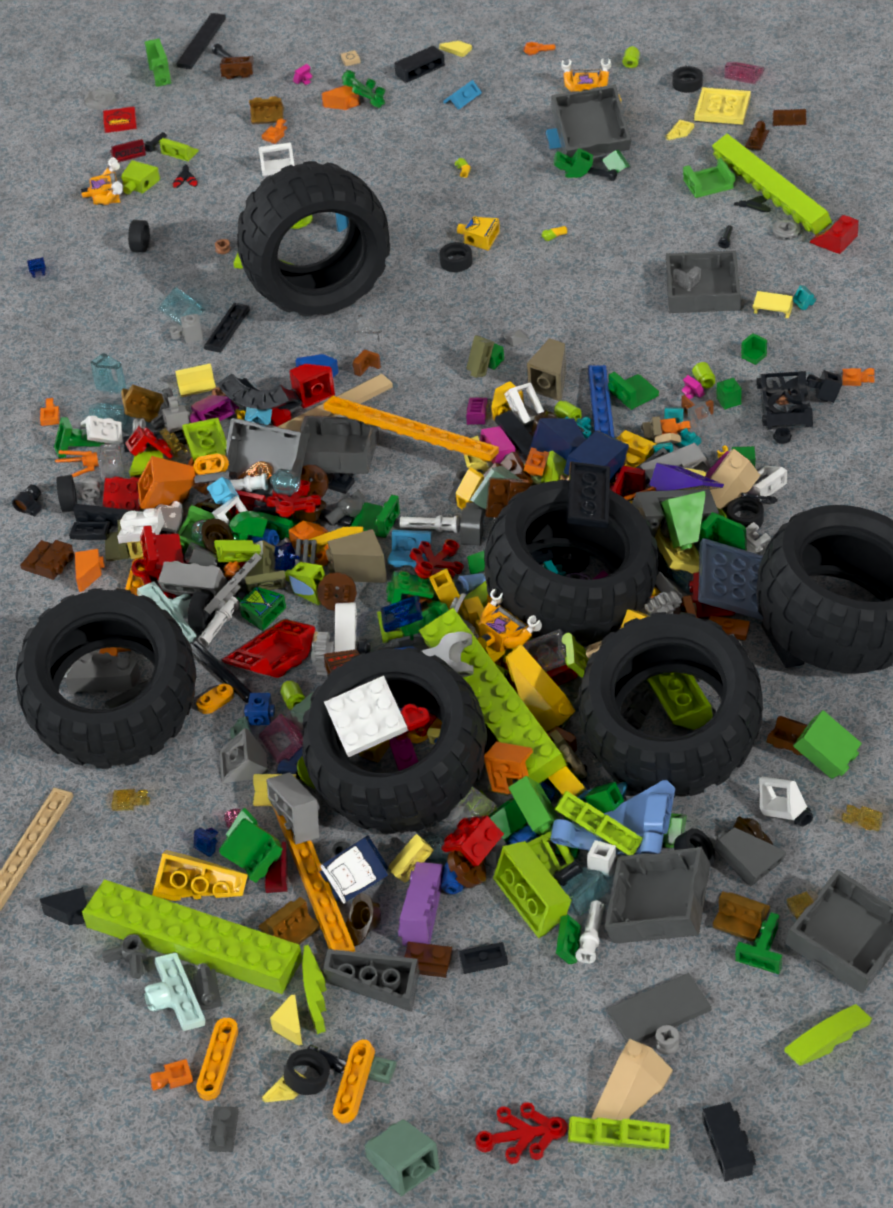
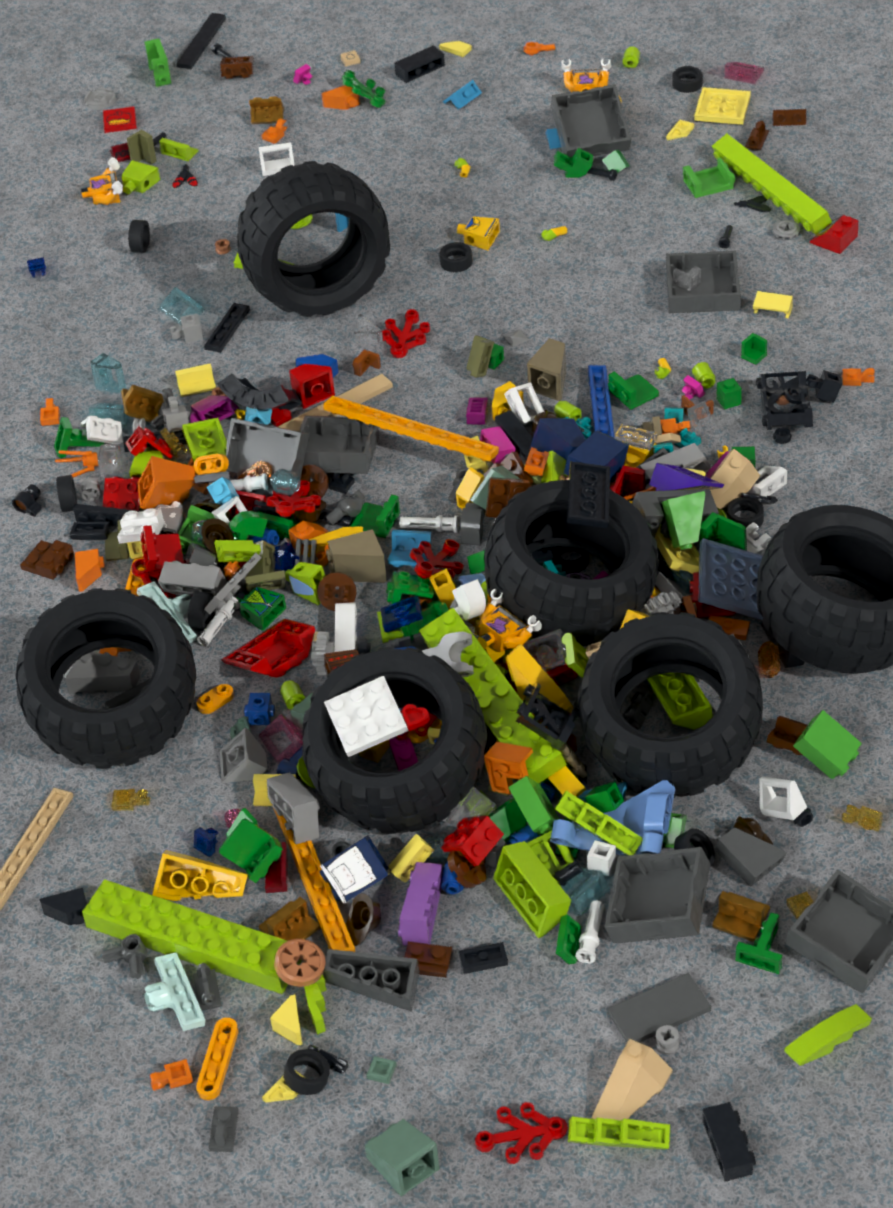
(141, 147): none -> olive panel
(220, 670): black axle -> none
(304, 974): none -> nougat wheel
(353, 1081): light orange plate -> none
(401, 348): none -> red plant
(470, 600): none -> white brick
(559, 721): none -> black fence
(636, 436): none -> clear plate
(664, 369): none -> arm
(769, 659): none -> clear orange plate
(803, 297): teal tile -> none

